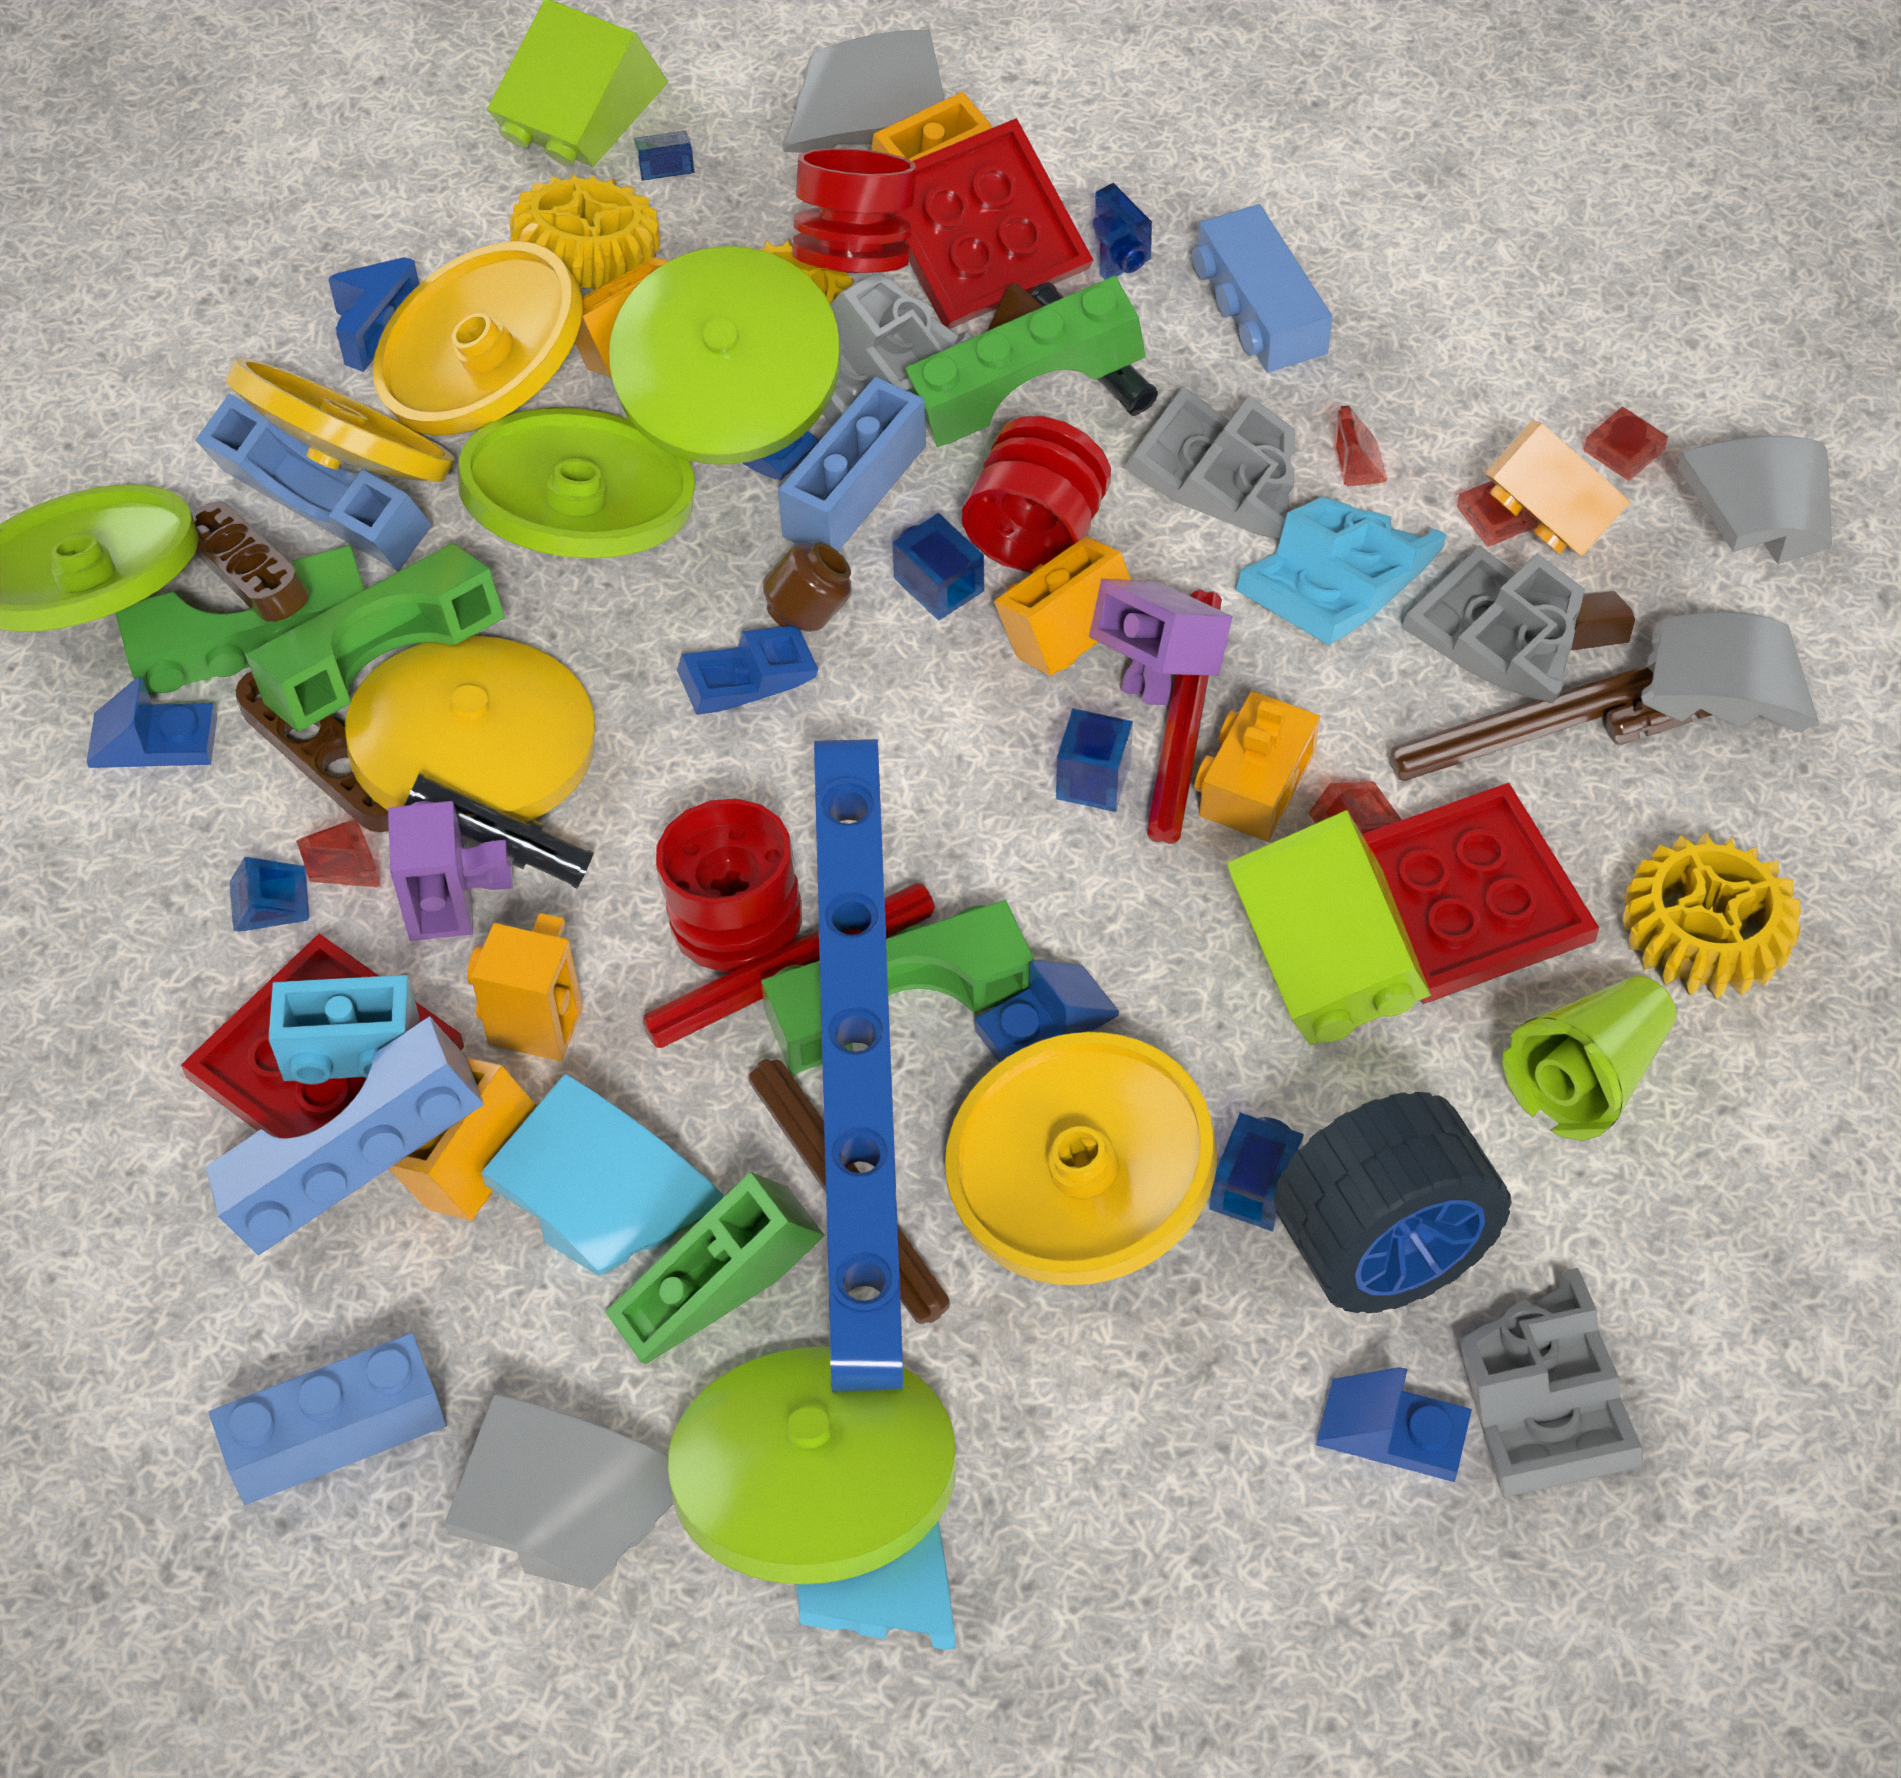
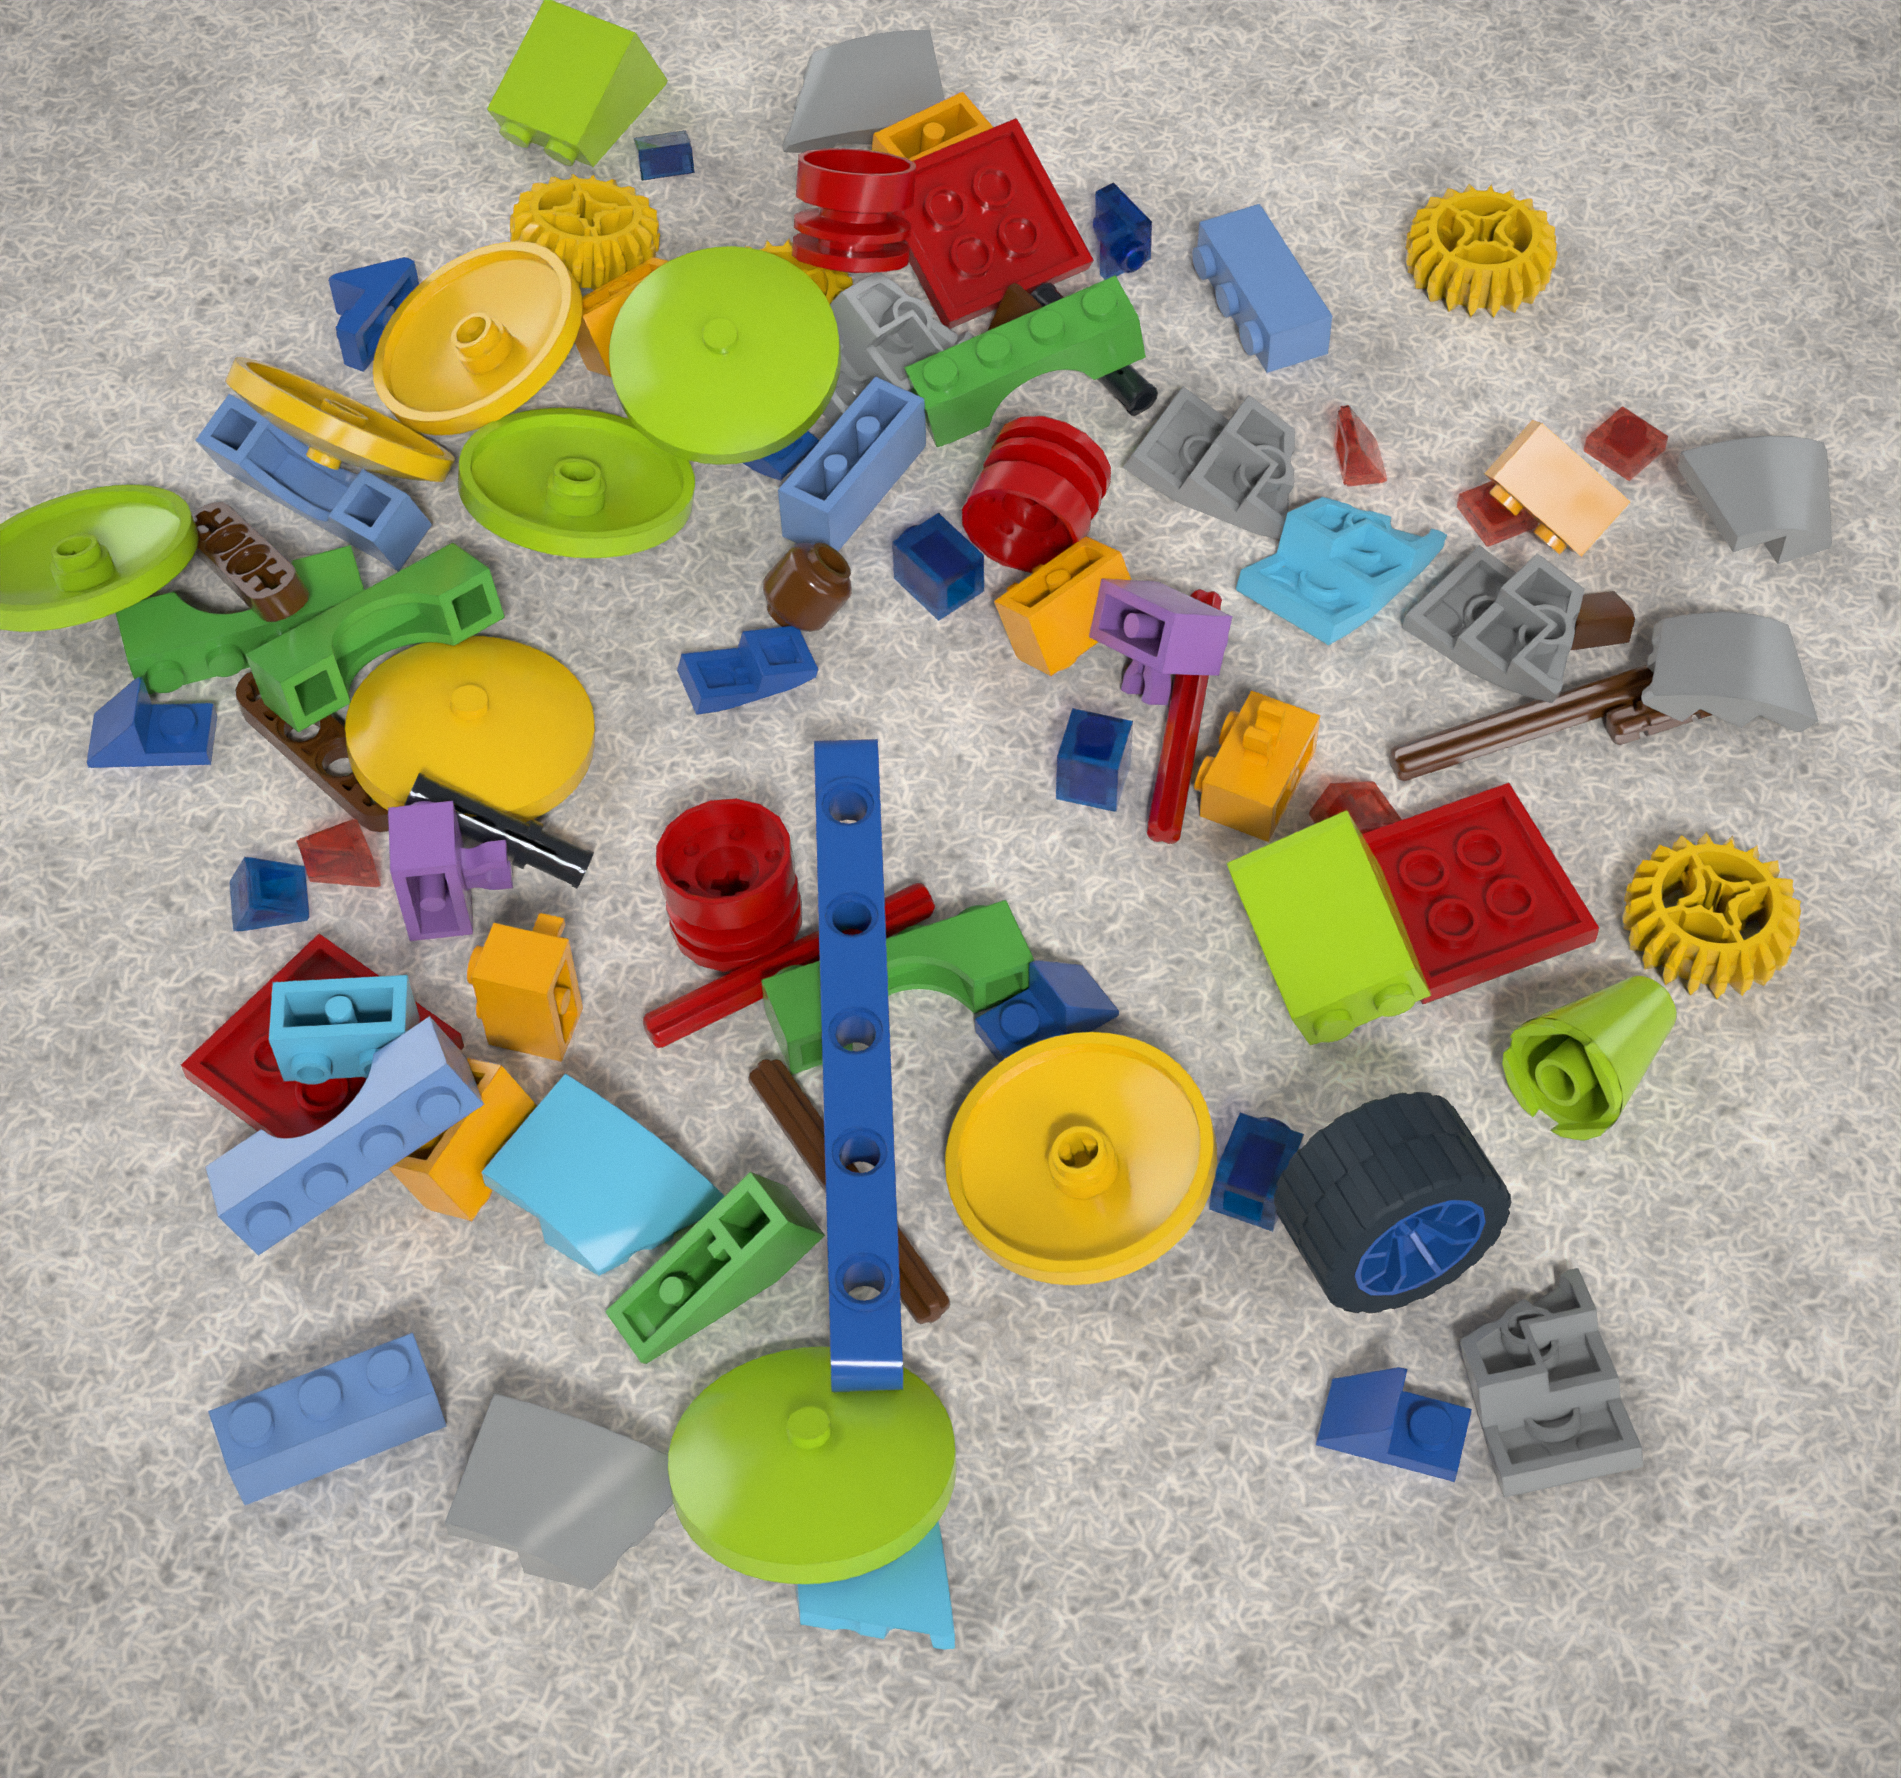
(1496, 249): none -> yellow gear

